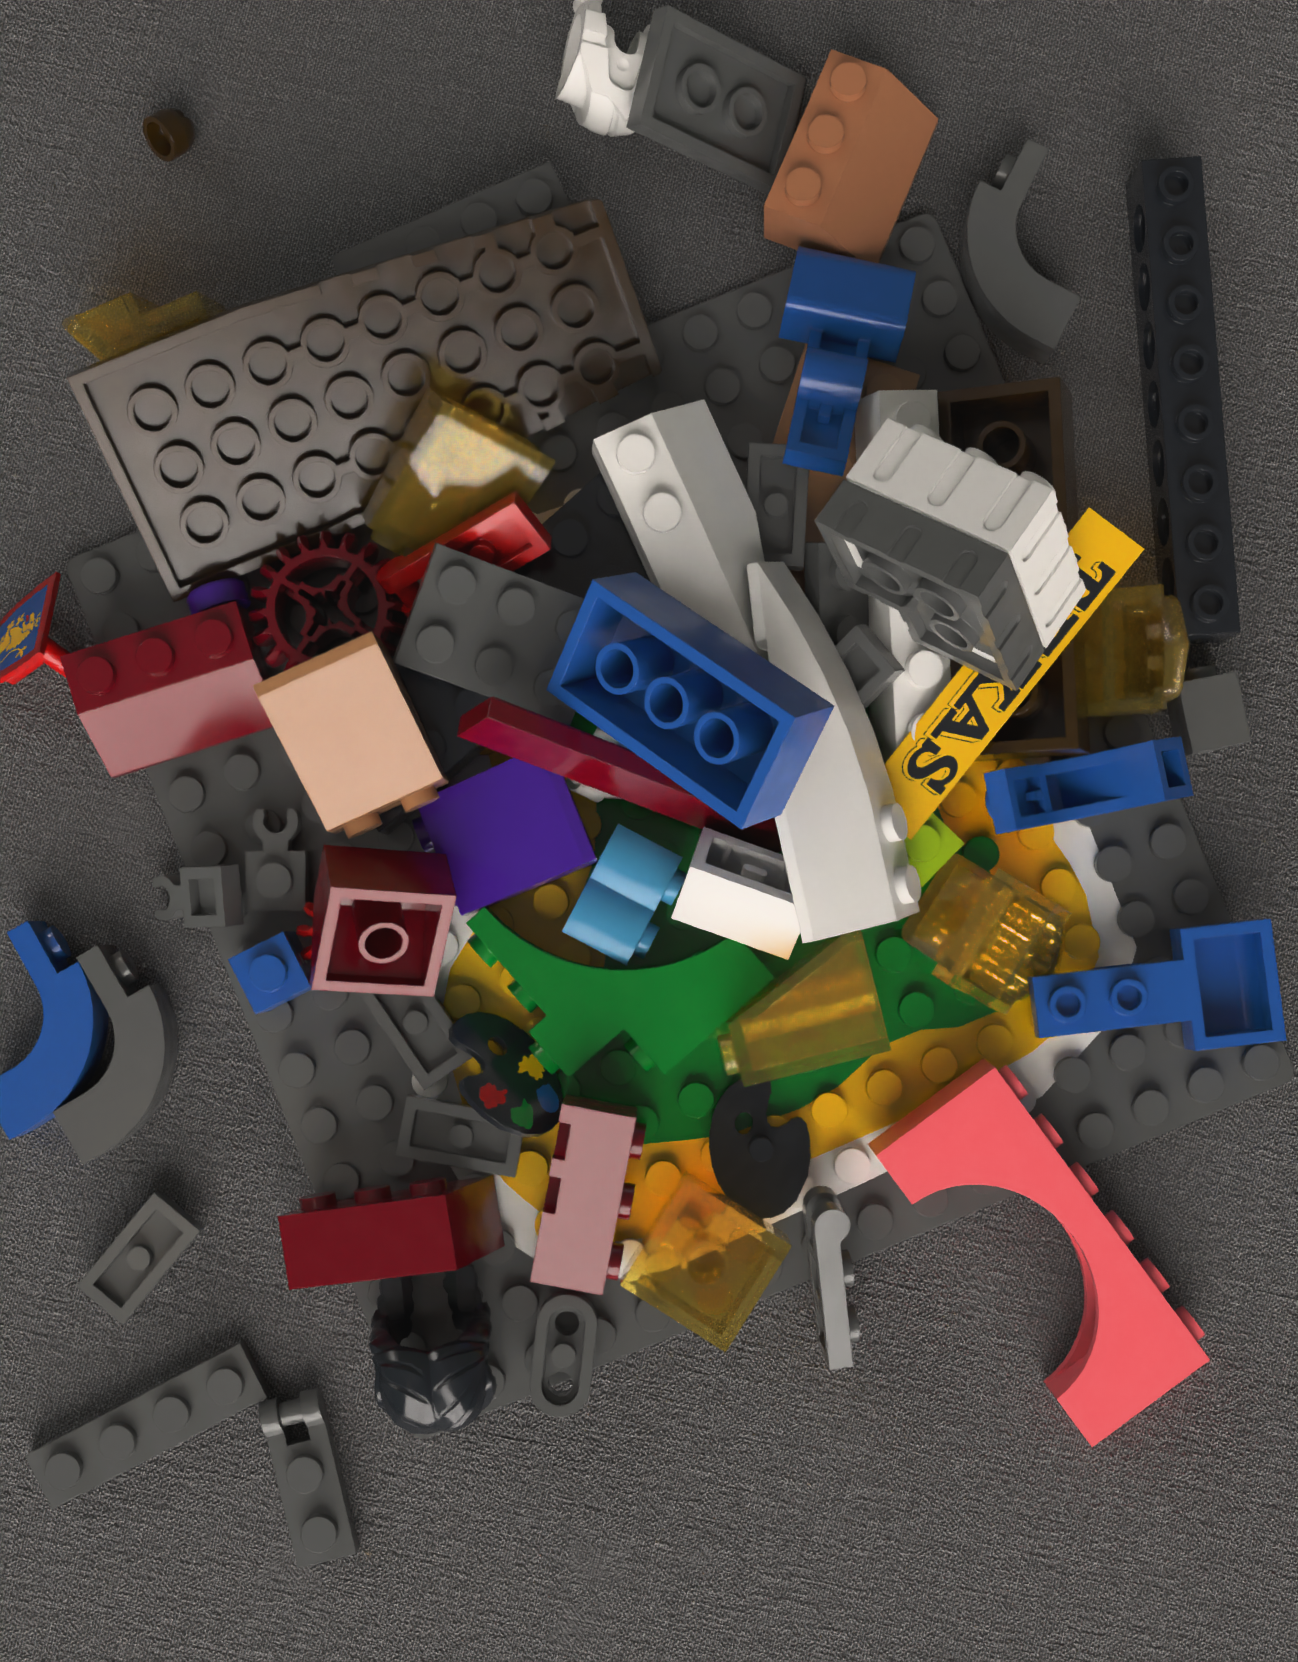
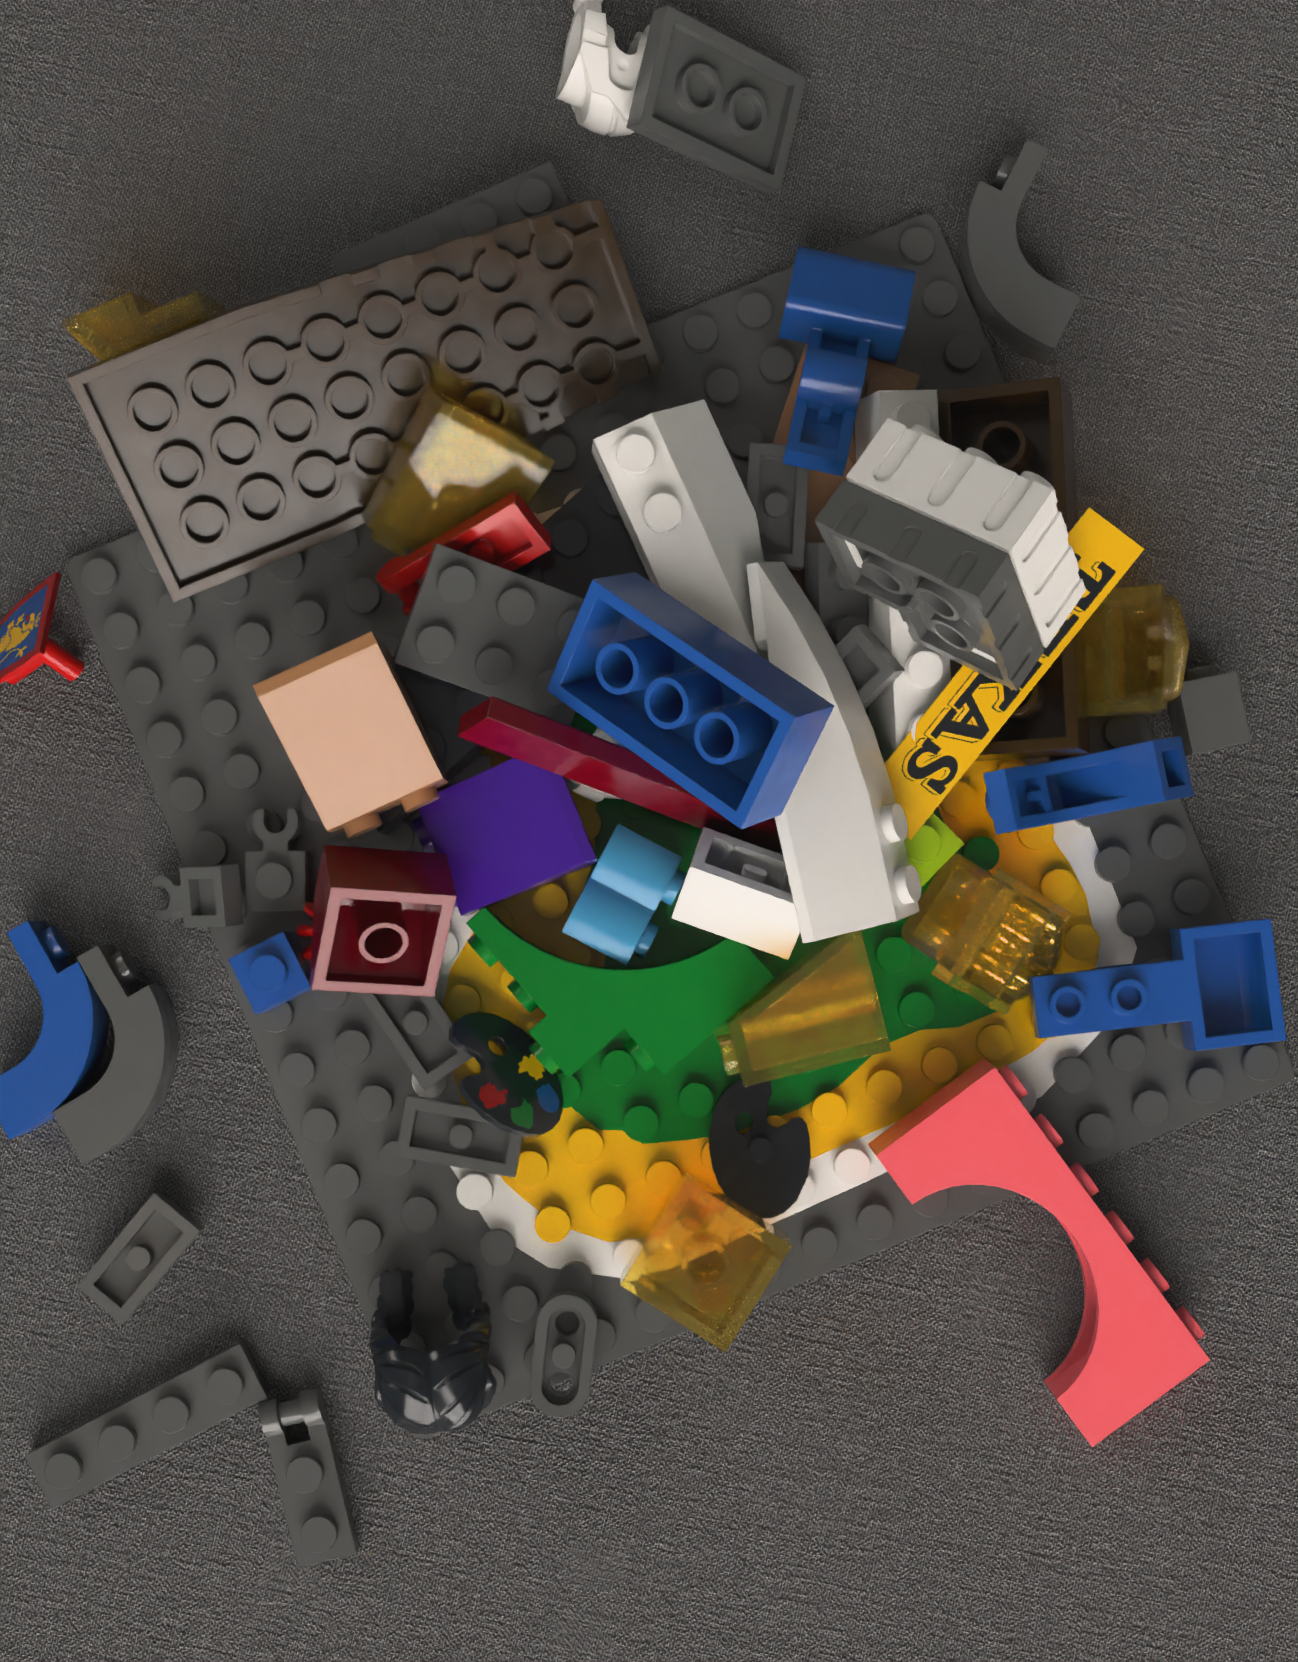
(169, 133): dark brown hinge -> none
(169, 689): dark red slope -> none
(217, 594): dark purple tile -> none
(343, 588): dark red gear -> none
(390, 1232): dark red wedge -> none
(587, 1195): wedge -> none
(829, 1274): plate -> none
(849, 162): nougat slope -> none
(1182, 394): black brick -> none

